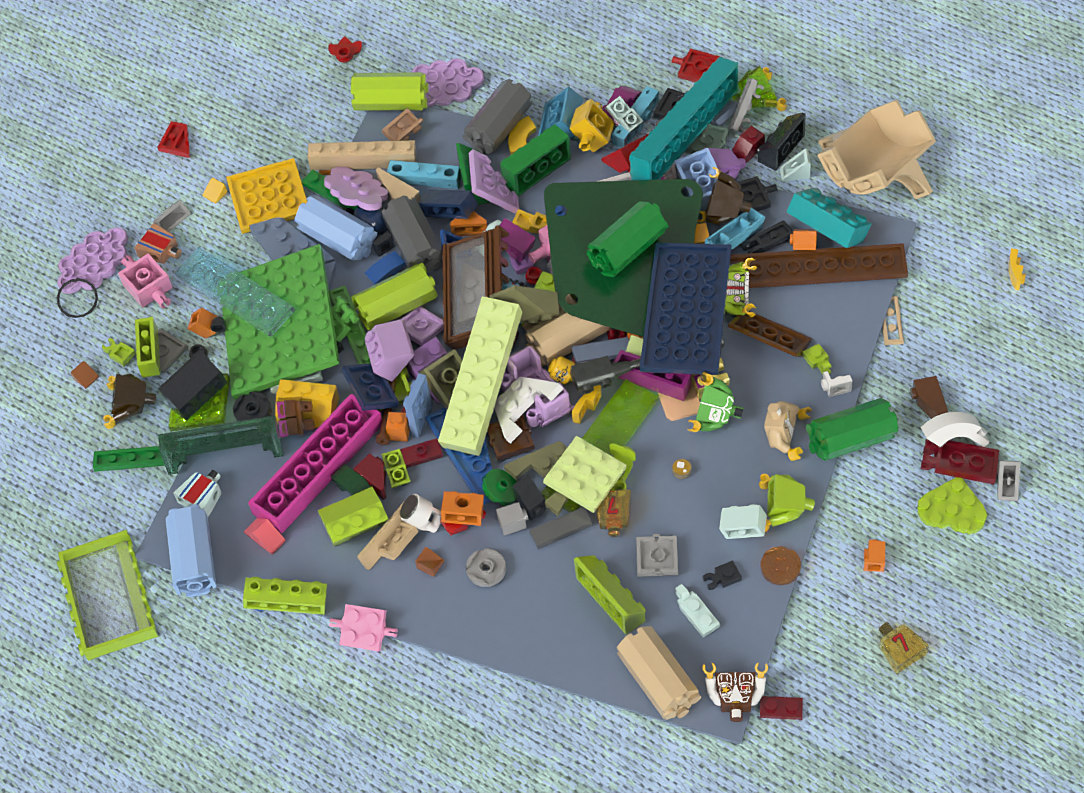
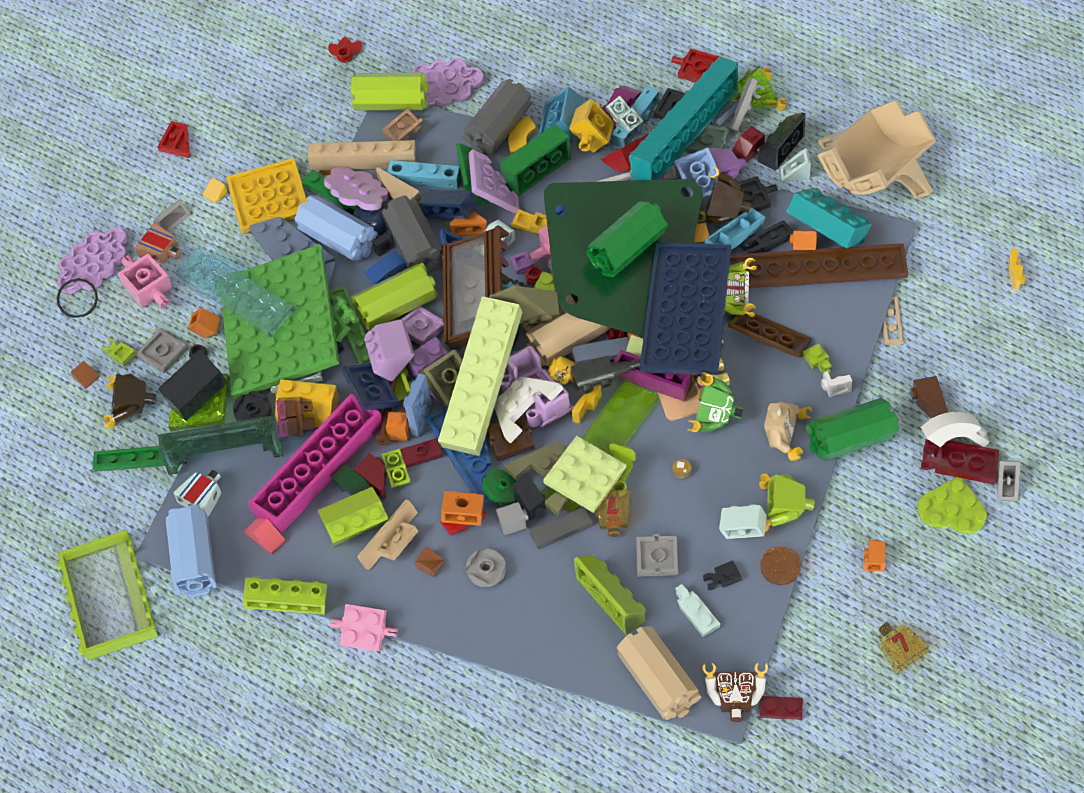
(147, 347): lime brick -> none
(218, 325): black hinge -> none
(417, 511): white piece -> none
(518, 241): magenta brick -> none

